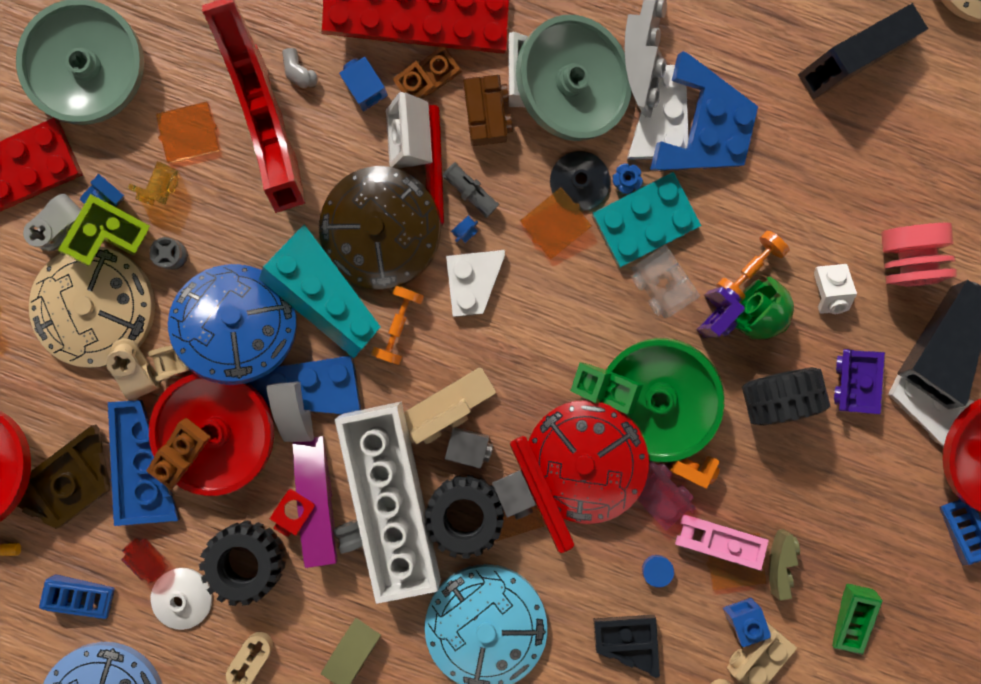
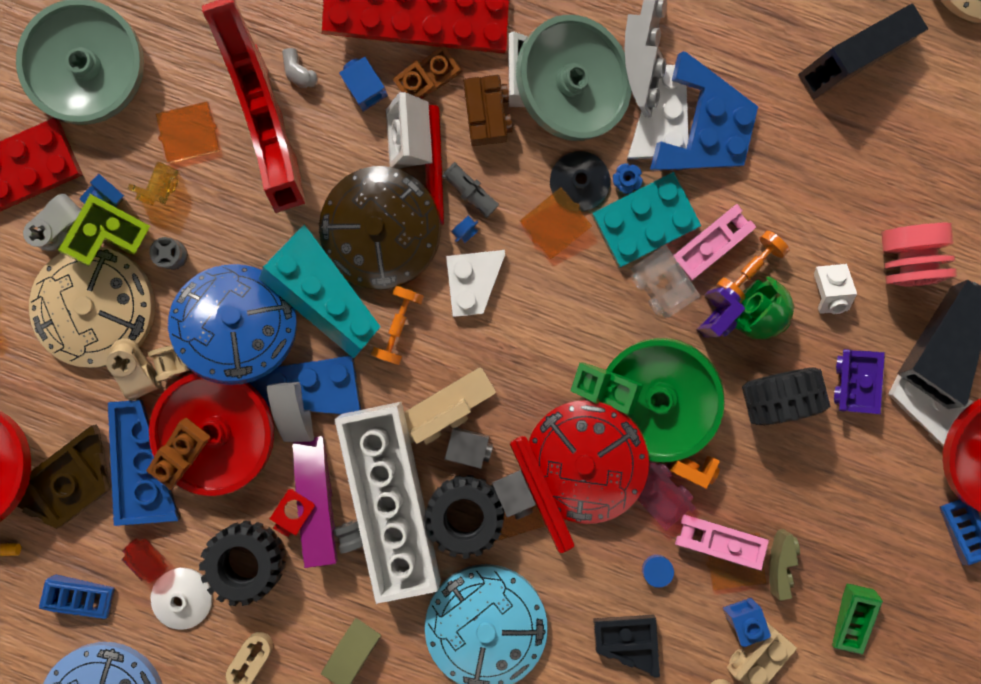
(713, 242): none -> bright pink plate

